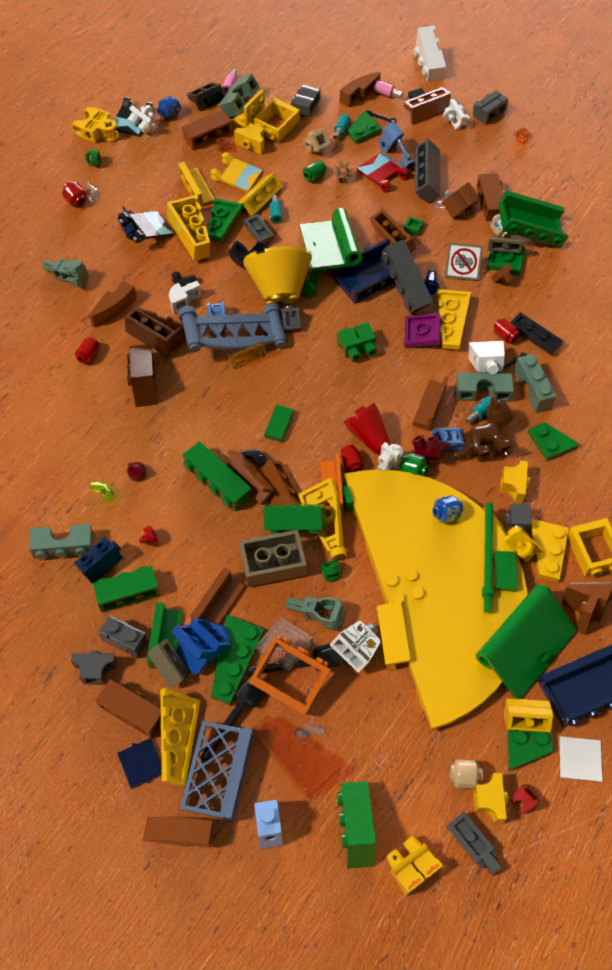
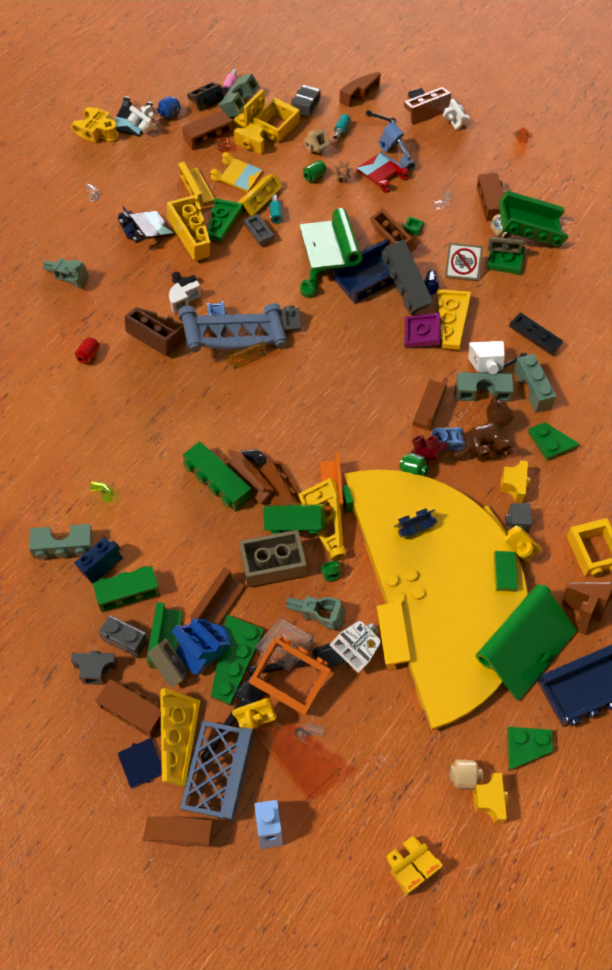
(74, 194): red head -> none
(95, 157): green tile -> none
(112, 304): dark orange slope -> none
(136, 471): dark red tile -> none
(142, 374): reddish brown wedge -> none
(150, 536): red tile -> none
(239, 252): black animal -> none
(255, 714): none -> yellow hips
(278, 423): green tile -> none
(279, 272): yellow cone -> none
(351, 459): red brick -> none
(357, 341): green hips -> none
(357, 824): green wedge -> none
(364, 128): green wing -> none
(369, 427): red cone -> none
(386, 89): bright pink piece -> none
(389, 457): white hips -> none
(423, 520): none -> dark blue hinge
(427, 171): dark grey brick -> none
(429, 55): white wedge -> none
(447, 509): blue head -> none
(460, 200): dark orange brick -> none
(474, 843): dark grey hinge -> none
(479, 410): teal piece -> none
(488, 590): green bar -> none
(490, 107): dark grey brick -> none
(503, 275): dark orange tile -> none
(506, 330): red brick -> none
(528, 715): yellow brick -> none
(528, 798): red tile -> none
(552, 541): yellow wing -> none
(580, 759): white sticker -> none

